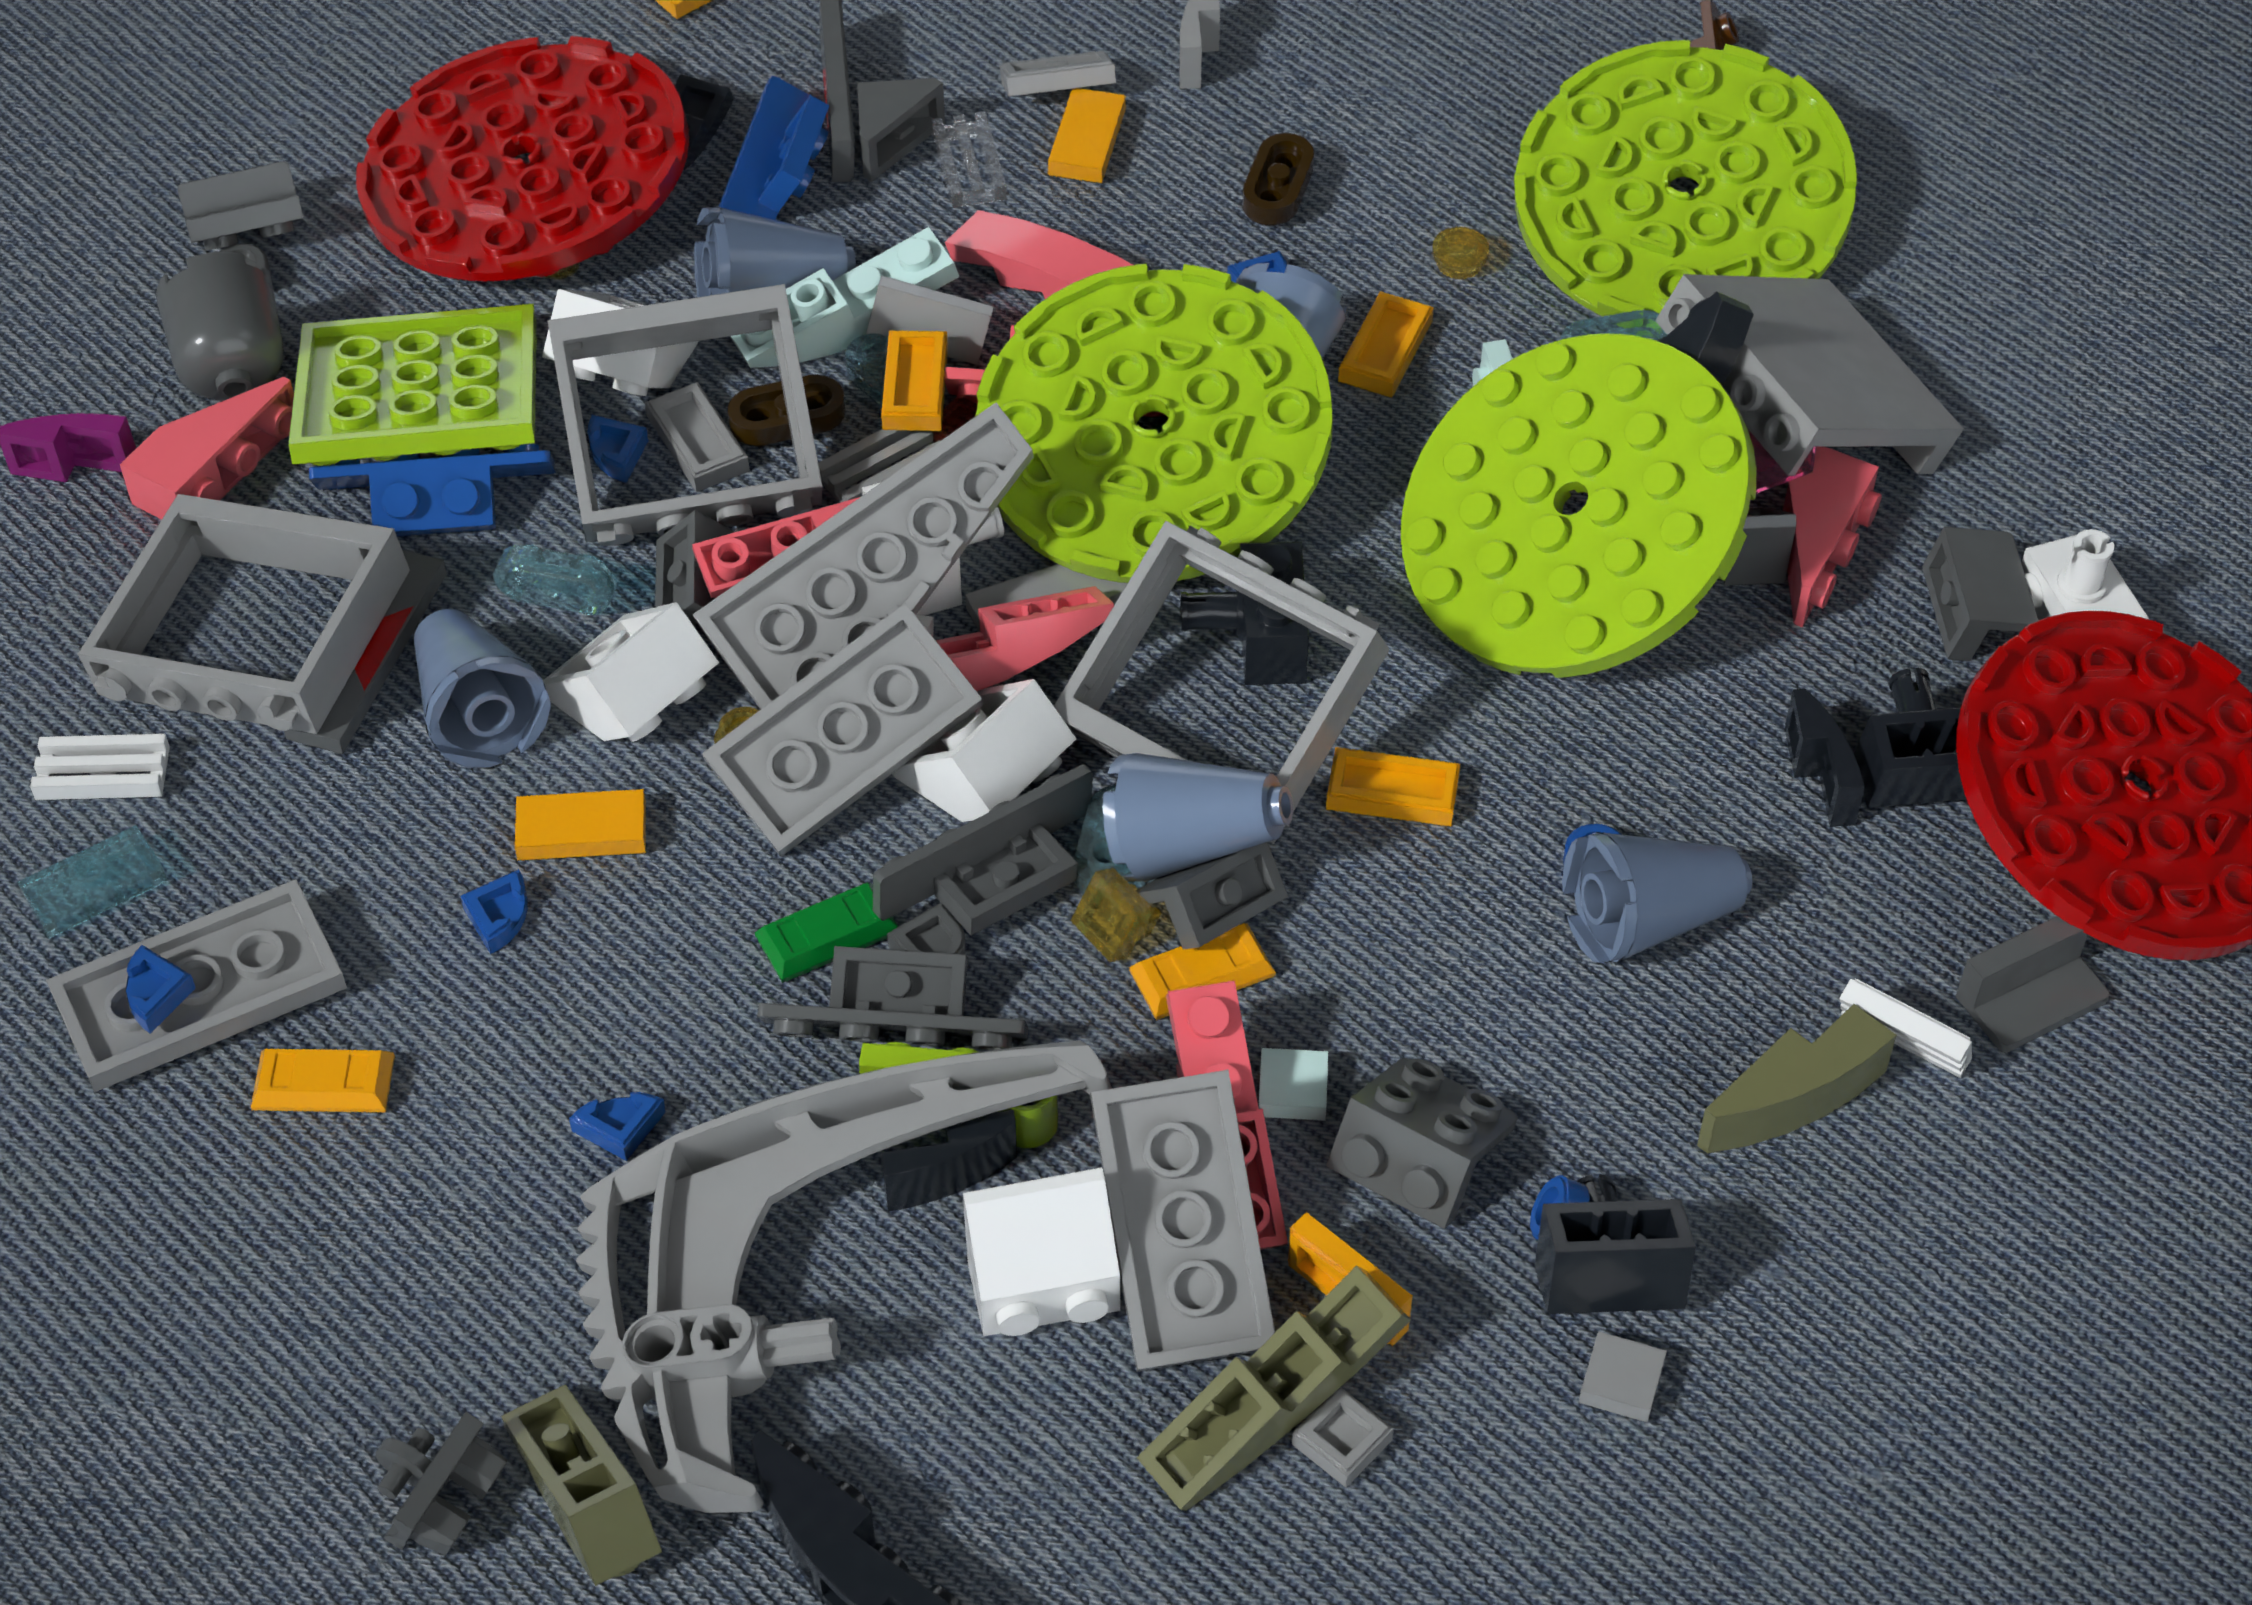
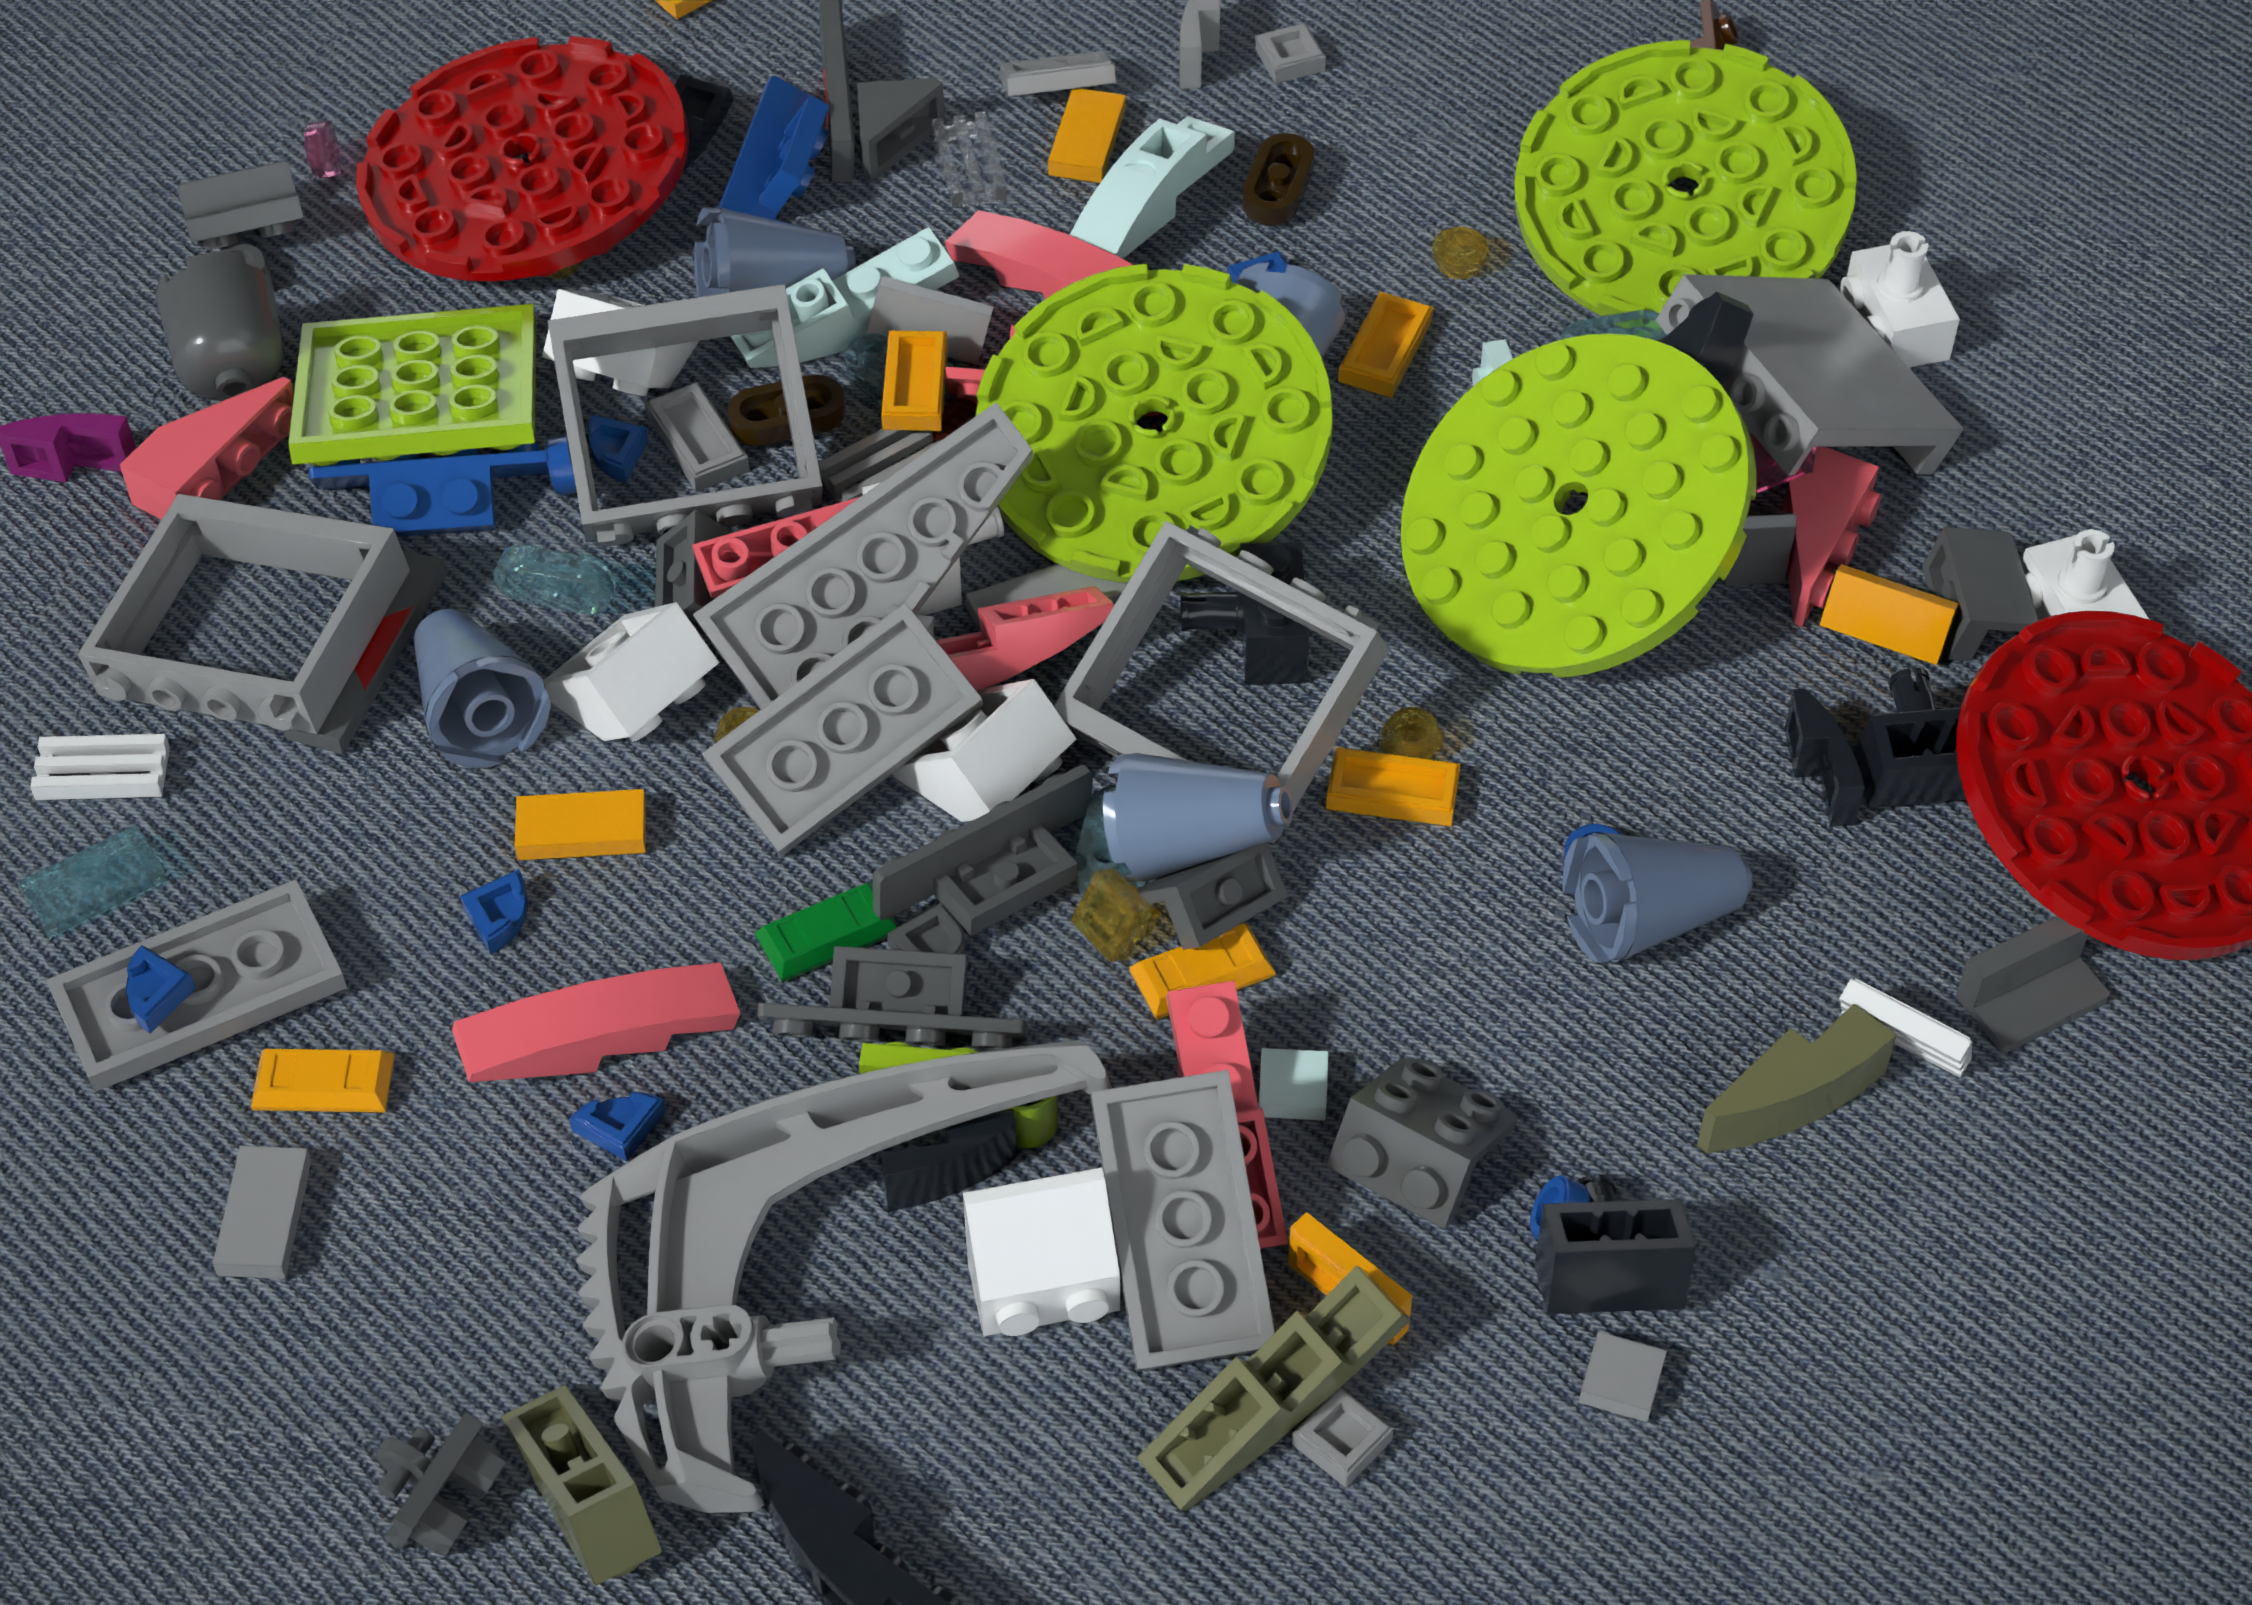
(262, 1212): none -> light grey tile
(322, 149): none -> clear pink tile
(560, 465): none -> blue tile
(580, 1023): none -> coral slope
(1144, 183): none -> light aqua slope
(1290, 53): none -> light grey tile
(1415, 725): none -> clear yellow plate
(1888, 614): none -> light orange tile
(1903, 299): none -> white brick

